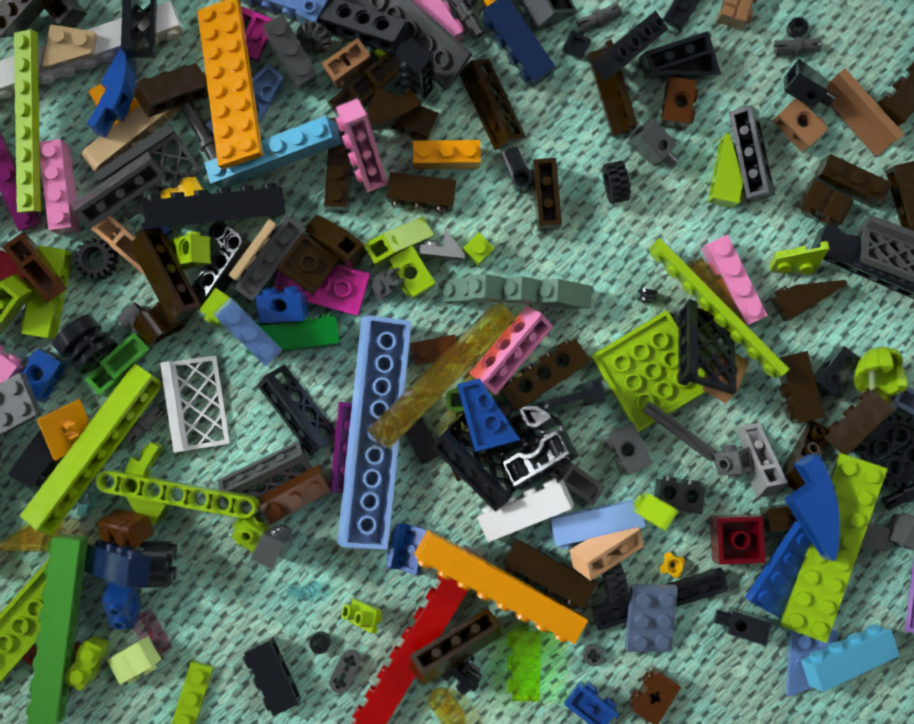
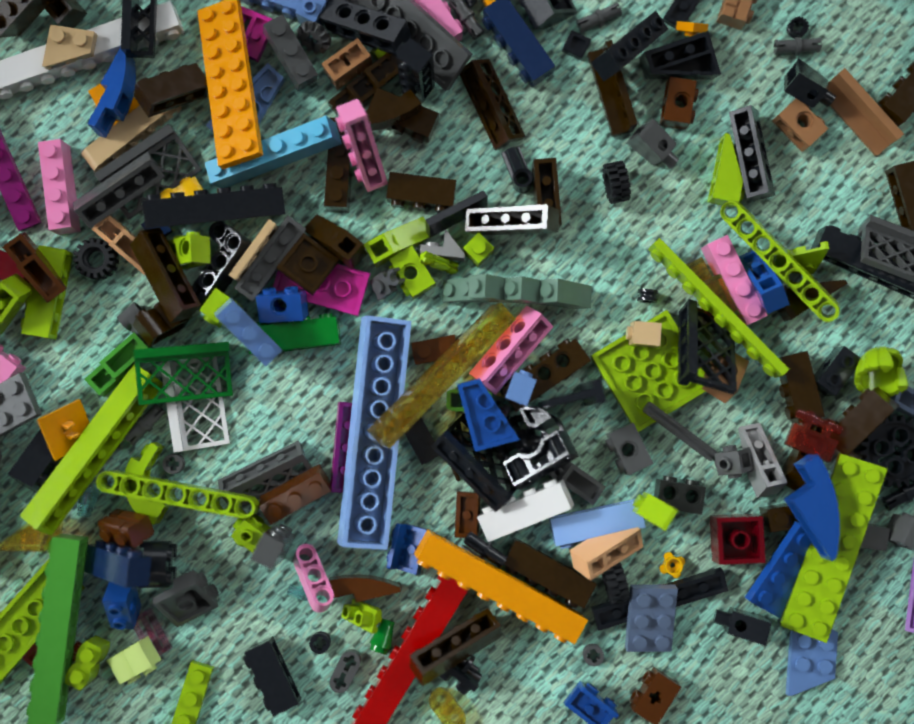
(27, 121): lime plate -> none
(52, 371): blue brick -> none
(84, 344): black wheel -> none
(169, 469): none -> dark grey bush
(178, 353): none -> green fence
(187, 599): none -> dark grey plate
(207, 142): dark grey pin -> none
(293, 412): black fence -> none
(311, 588): none -> bright pink beam
(363, 586): none -> reddish brown slope
(382, 640): none -> green cone
(438, 262): none -> lime axle
(446, 154): light orange brick -> none
(454, 214): none -> black tile
(466, 513): none -> reddish brown plate
(485, 549): none -> black axle
(512, 220): none -> brick
(520, 387): none -> medium blue brick
(524, 663): clear neon green brick -> none
(644, 334): none -> tan brick
(691, 28): none -> light orange plate
(765, 282): none -> blue slope
(783, 271): none -> lime beam
(809, 441): none -> clear red plate
(825, 204): dark brown brick -> none
(849, 657): medium azure brick -> none
(852, 181): dark brown brick -> none

